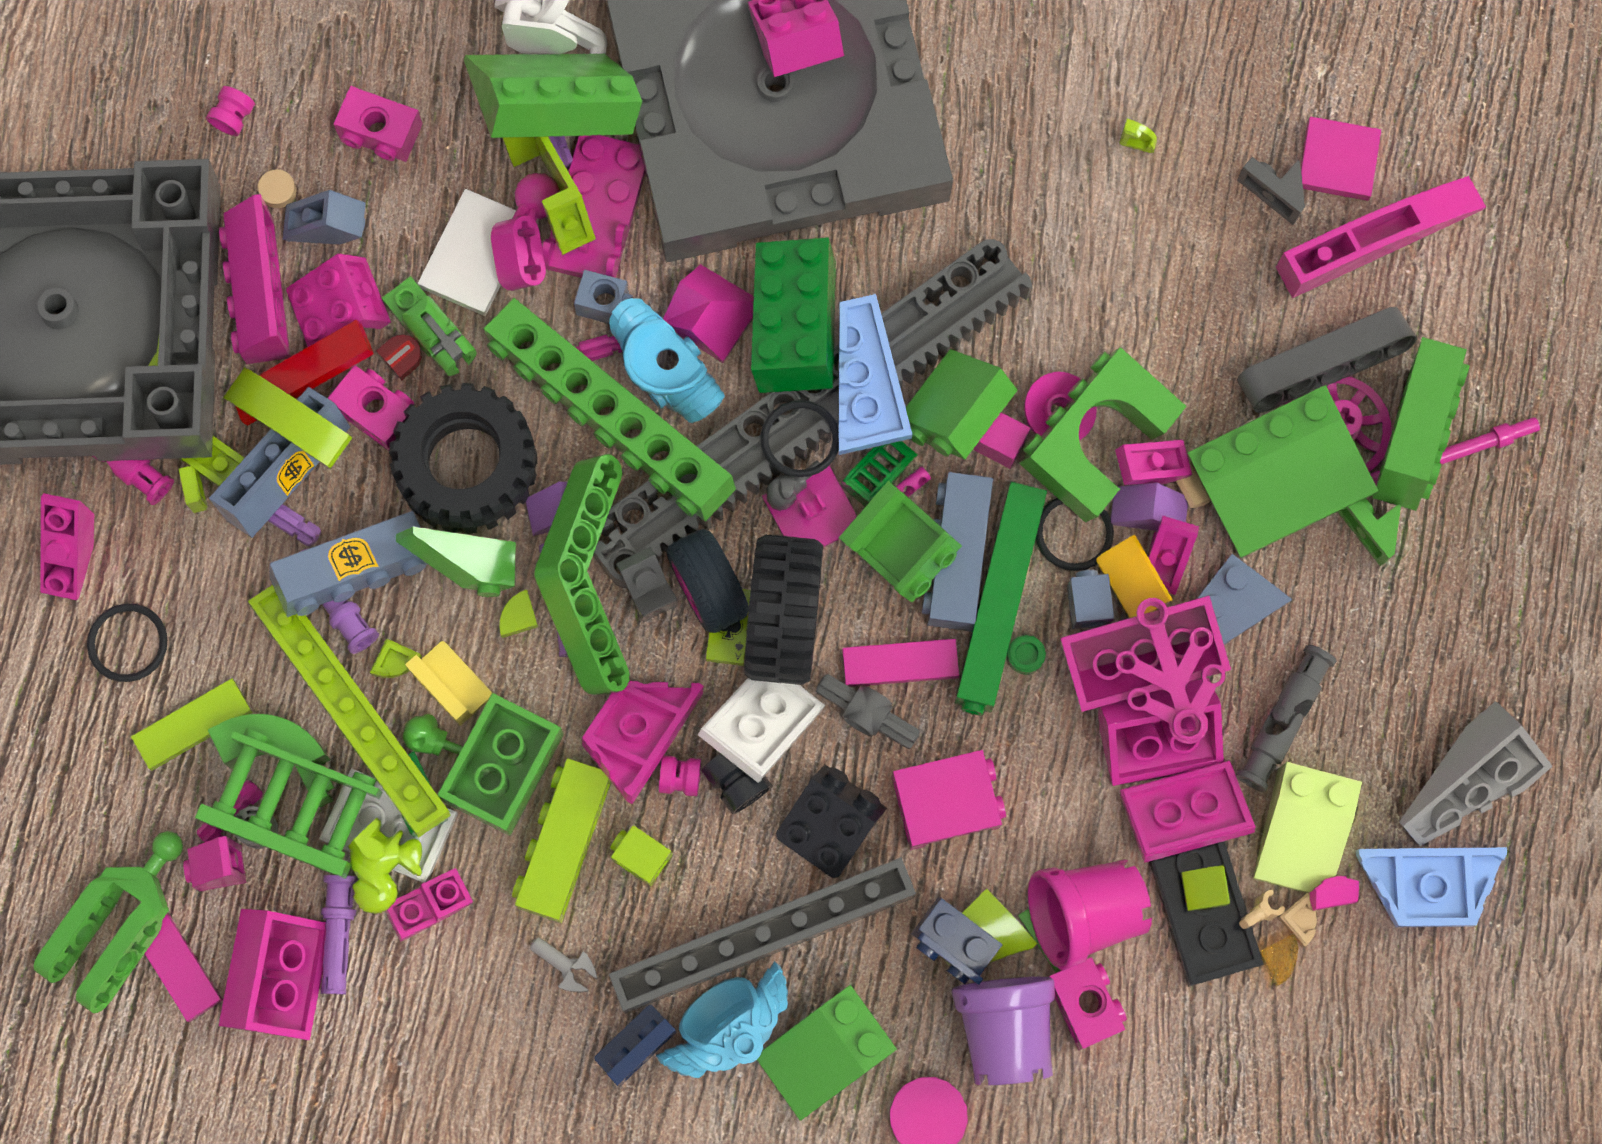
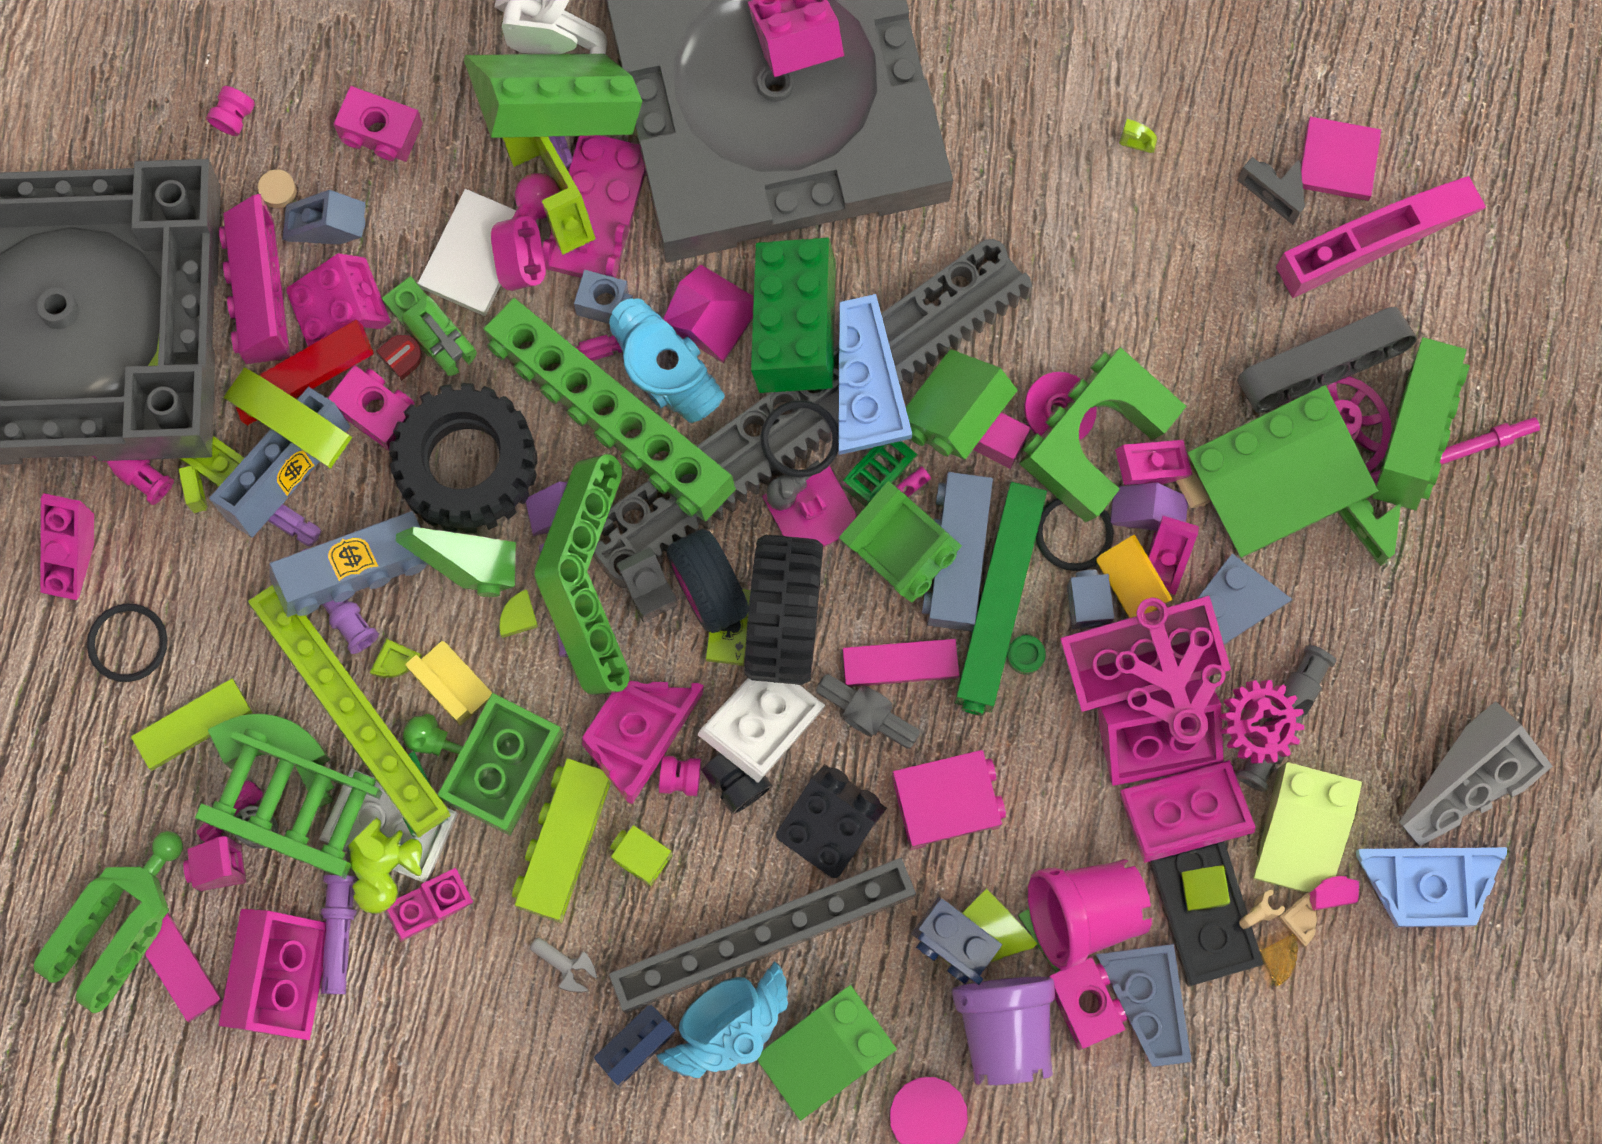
(1152, 999): none -> sand blue wing
(1257, 704): none -> dark pink gear

